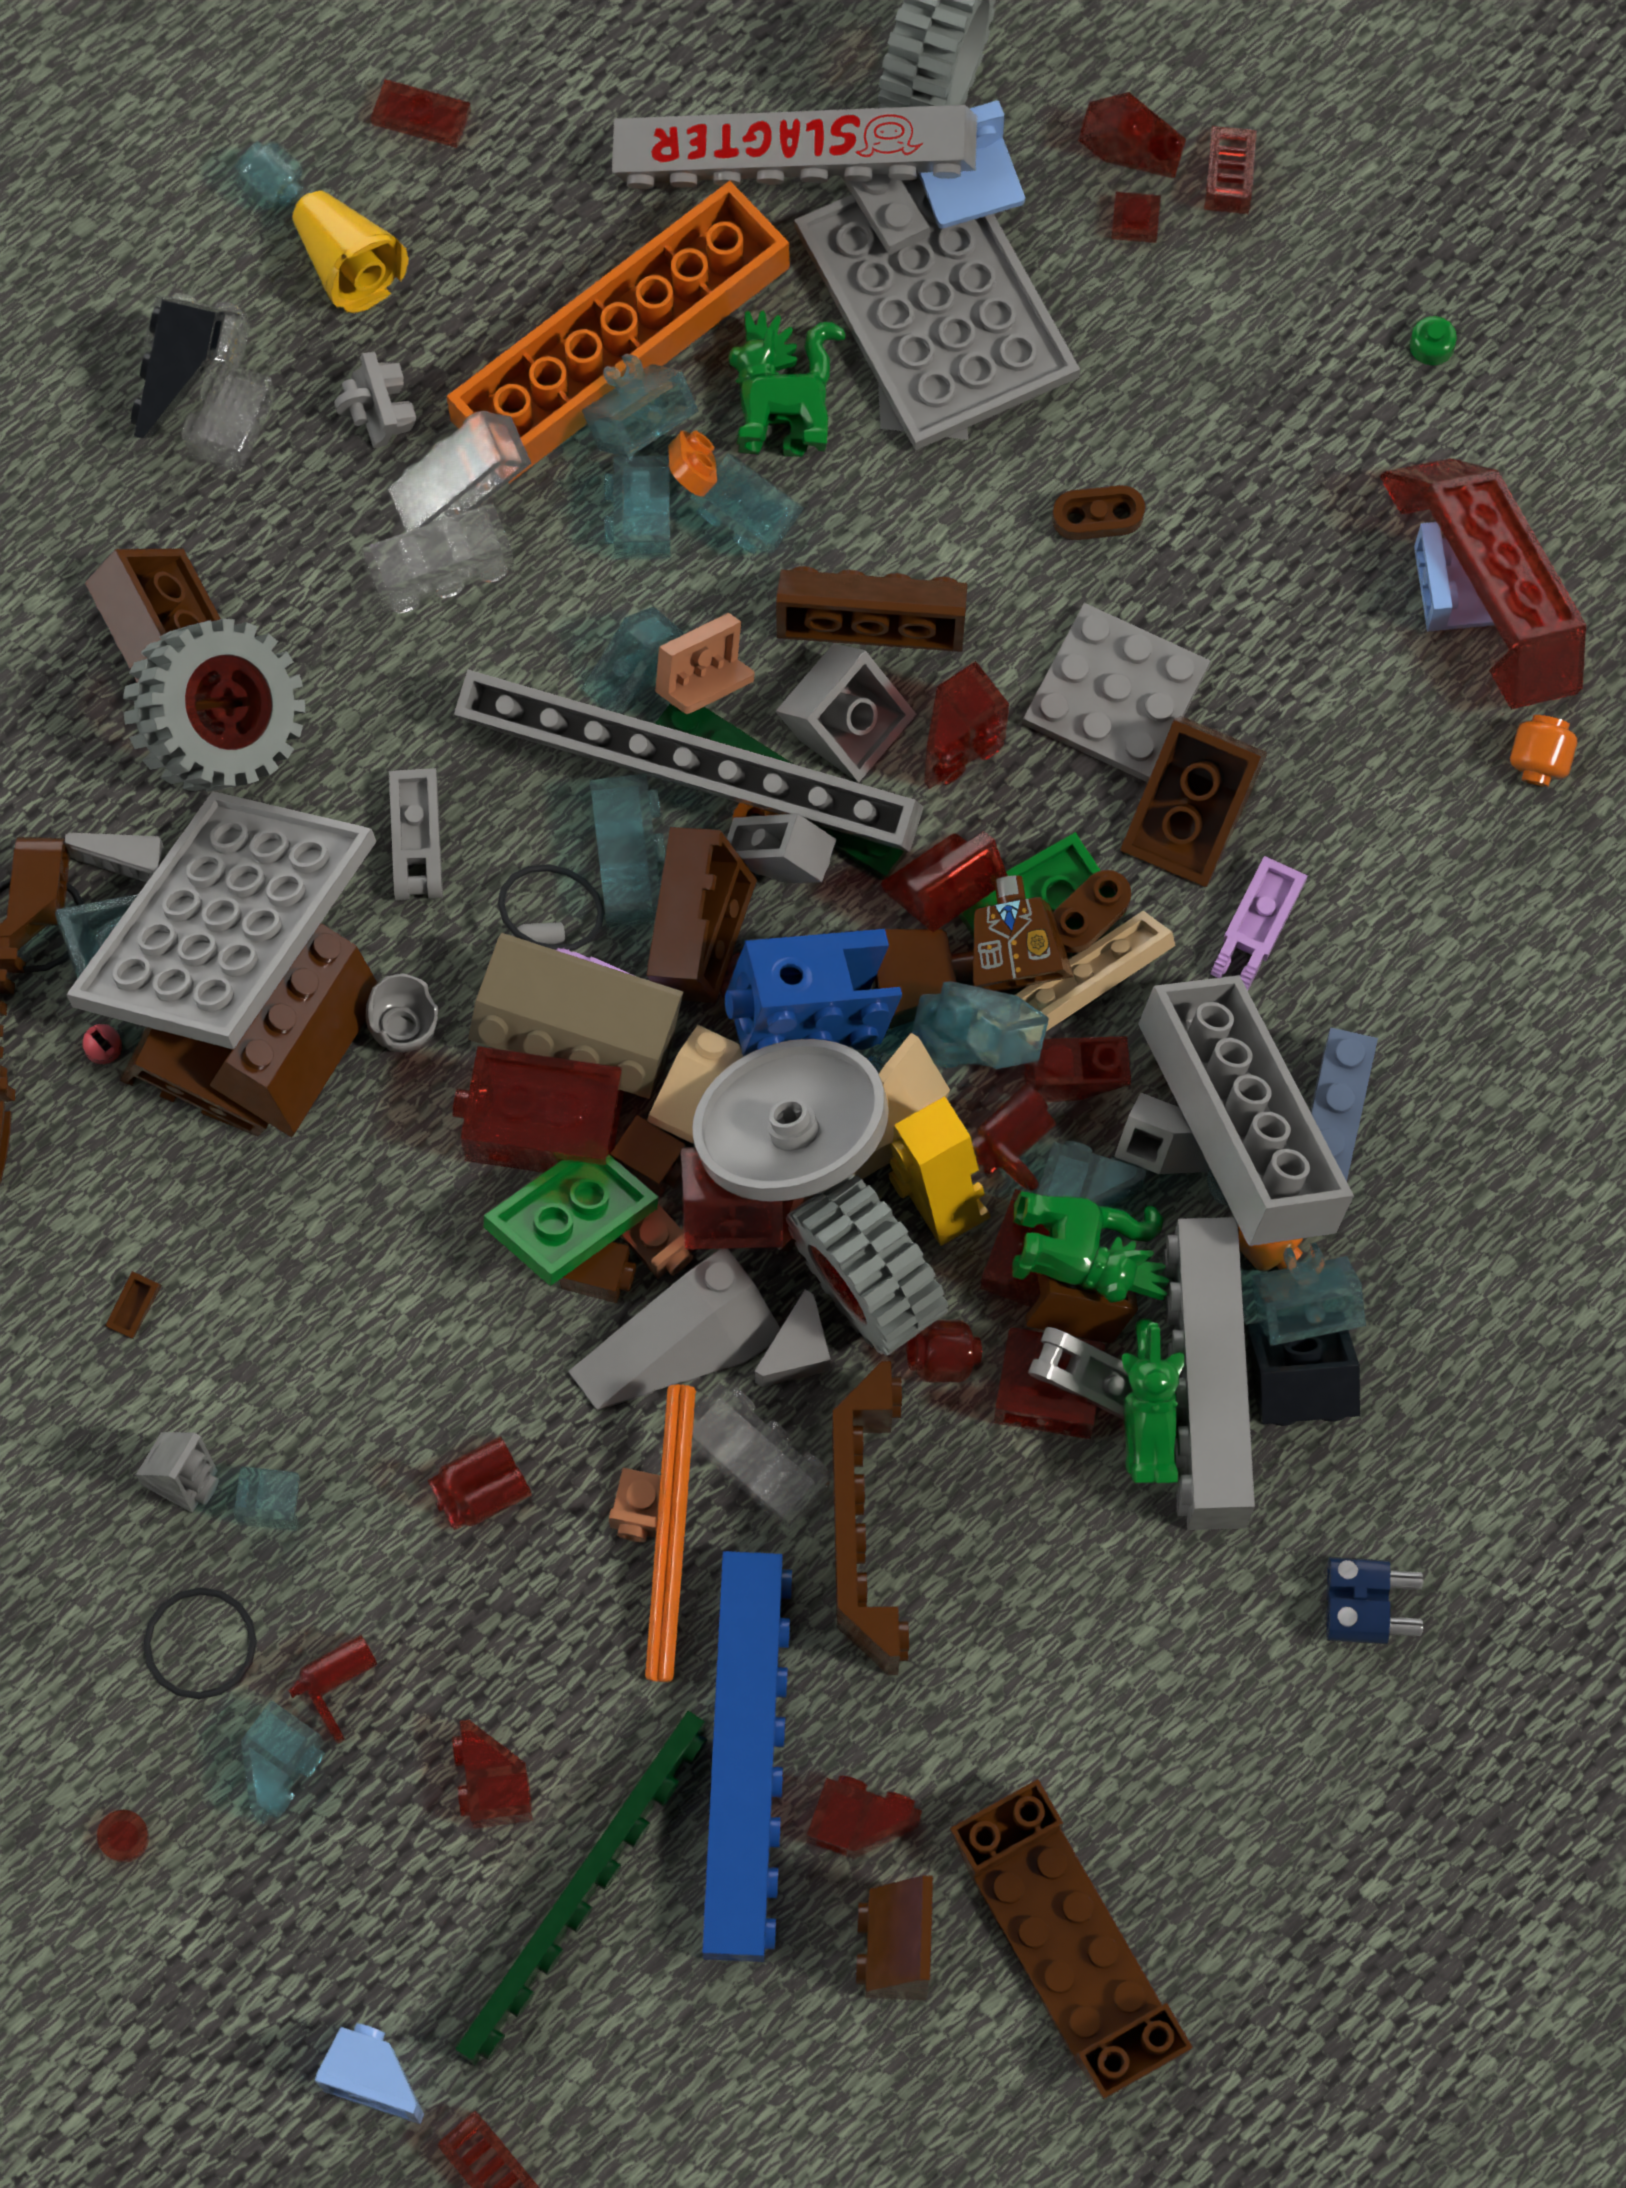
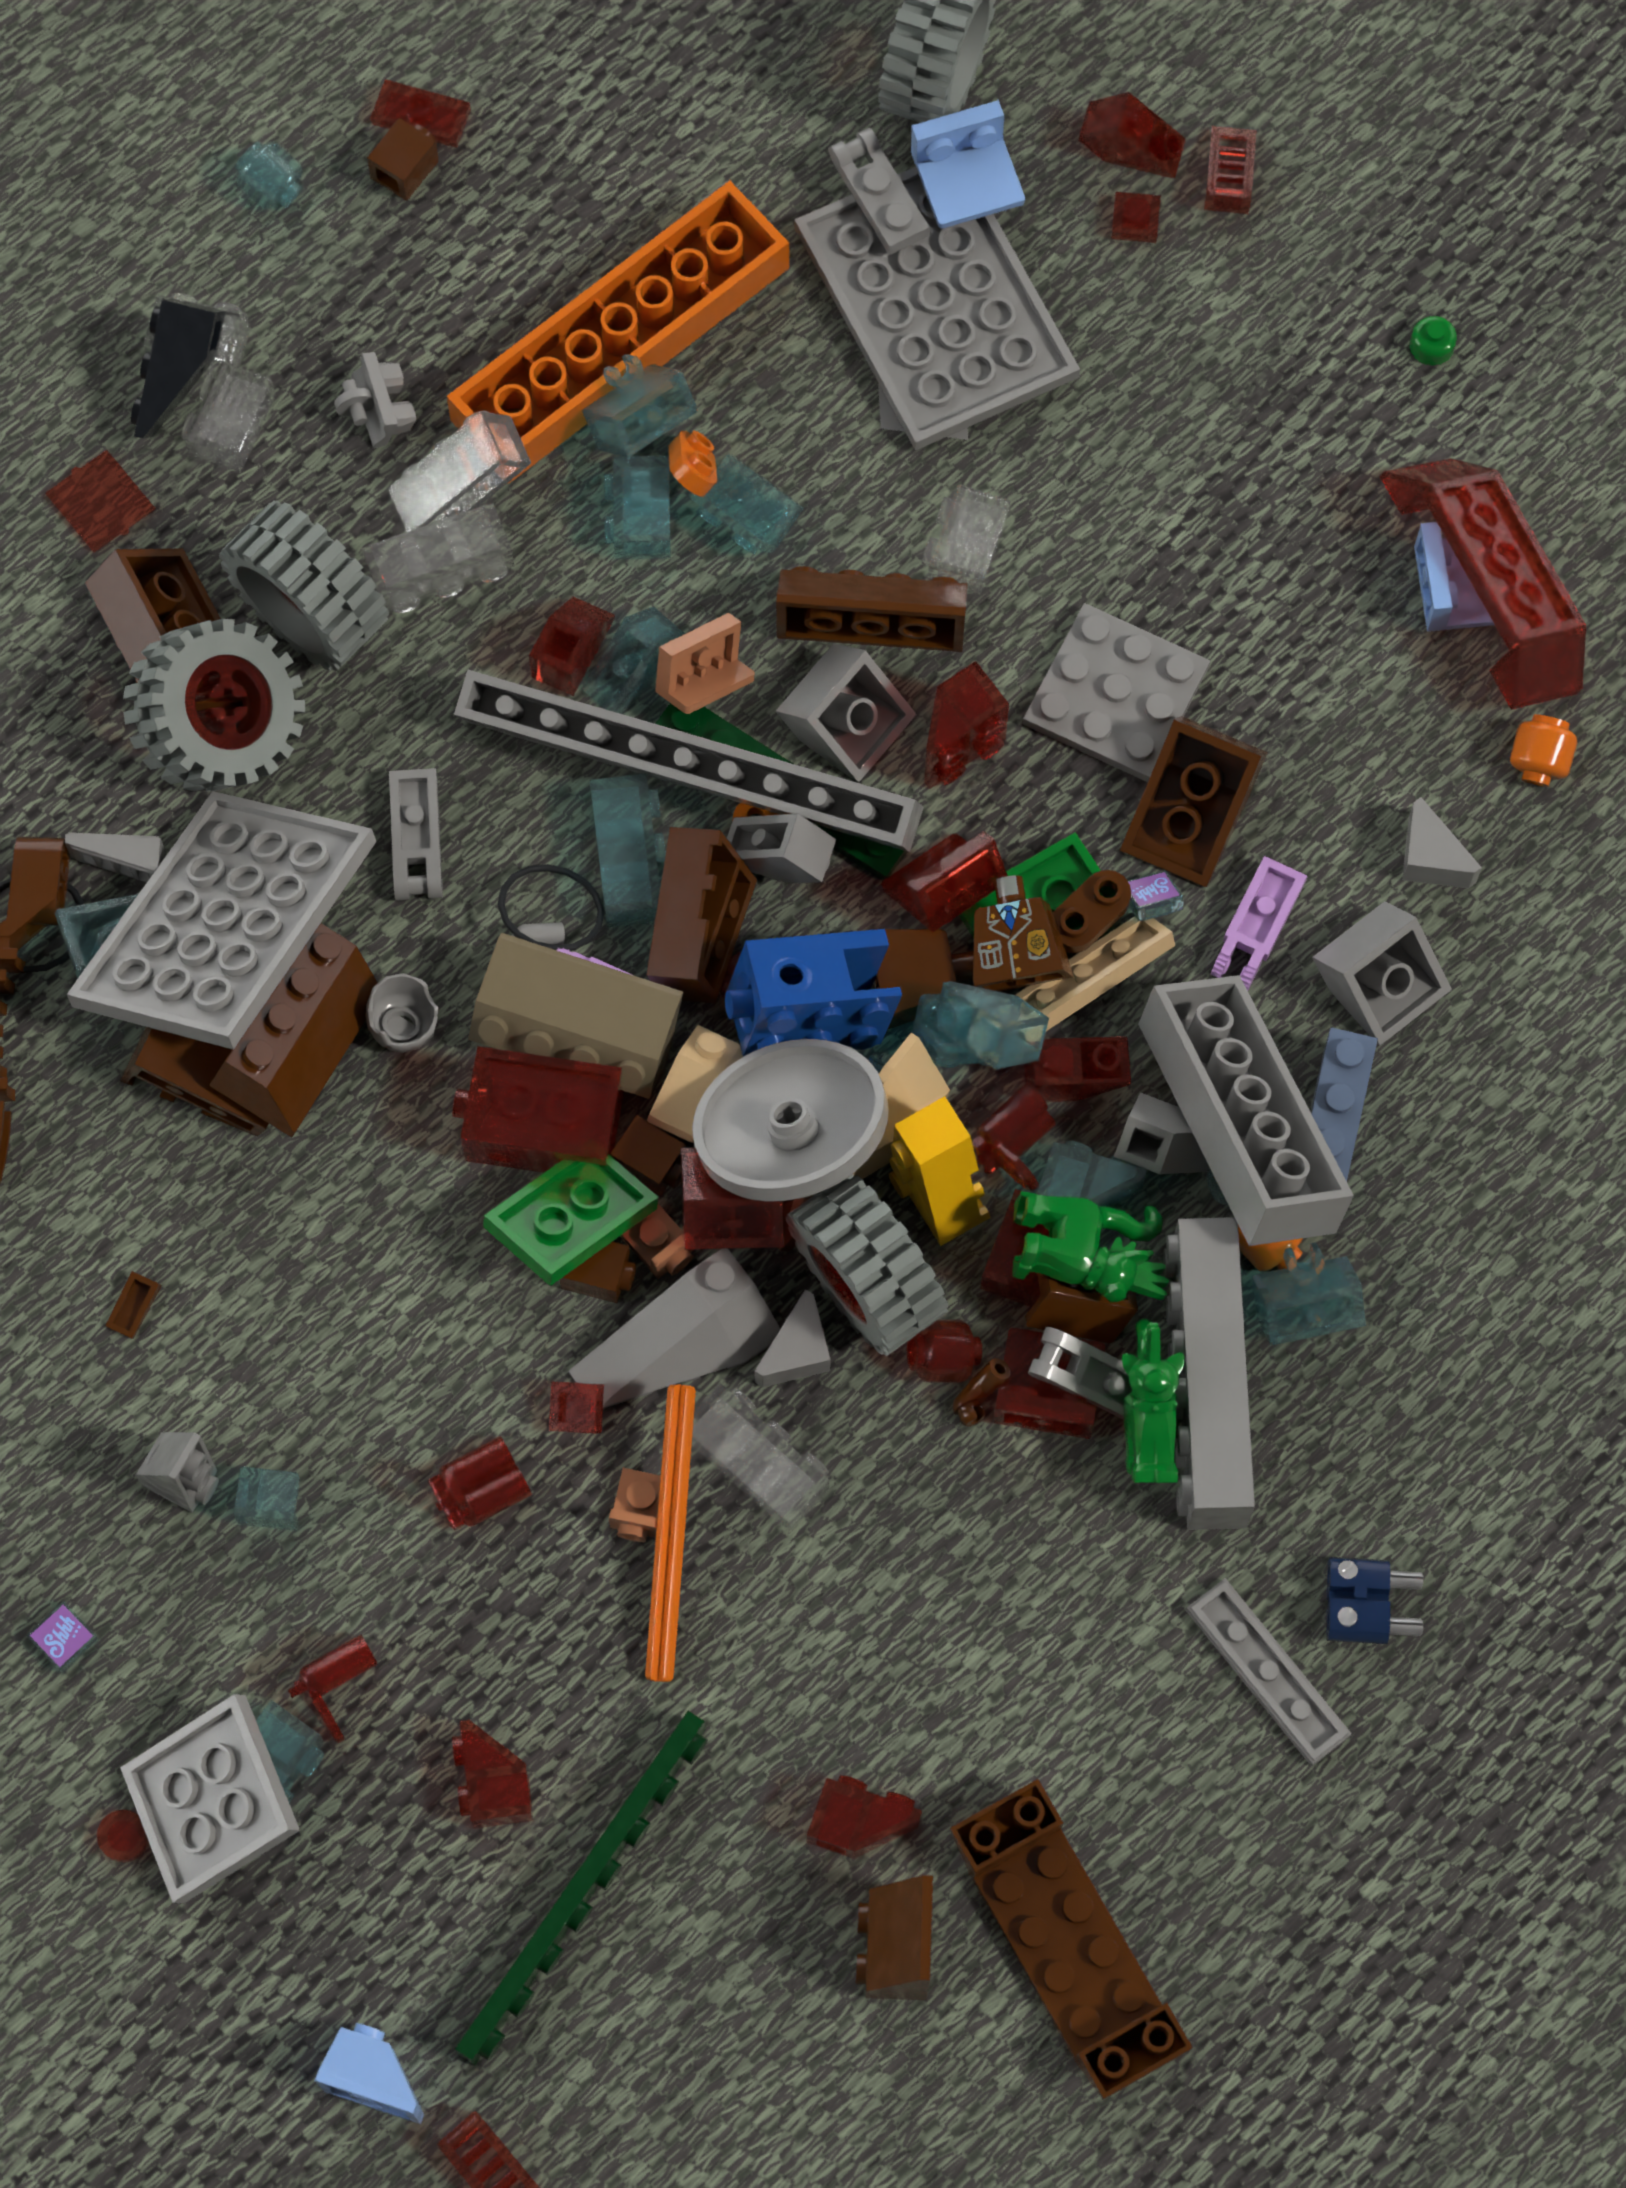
(62, 1637): none -> tile
(95, 1051): coral hinge -> none
(100, 501): none -> clear red piece
(209, 1799): none -> light grey plate
(213, 1692): black piece -> none
(304, 585): none -> light grey wheel
(348, 251): yellow cone -> none
(403, 158): none -> reddish brown brick
(569, 644): none -> clear red slope
(576, 1407): none -> clear red plate
(744, 1757): blue brick -> none
(784, 398): green animal -> none
(795, 145): light grey brick -> none
(864, 1410): reddish brown slope -> none
(968, 537): none -> clear brick
(981, 1386): none -> reddish brown arm
(1097, 509): reddish brown plate -> none
(1154, 896): none -> tile
(1268, 1672): none -> light grey tile
(1305, 1378): black slope -> none
(1383, 971): none -> light grey slope
(1435, 853): none -> light grey slope

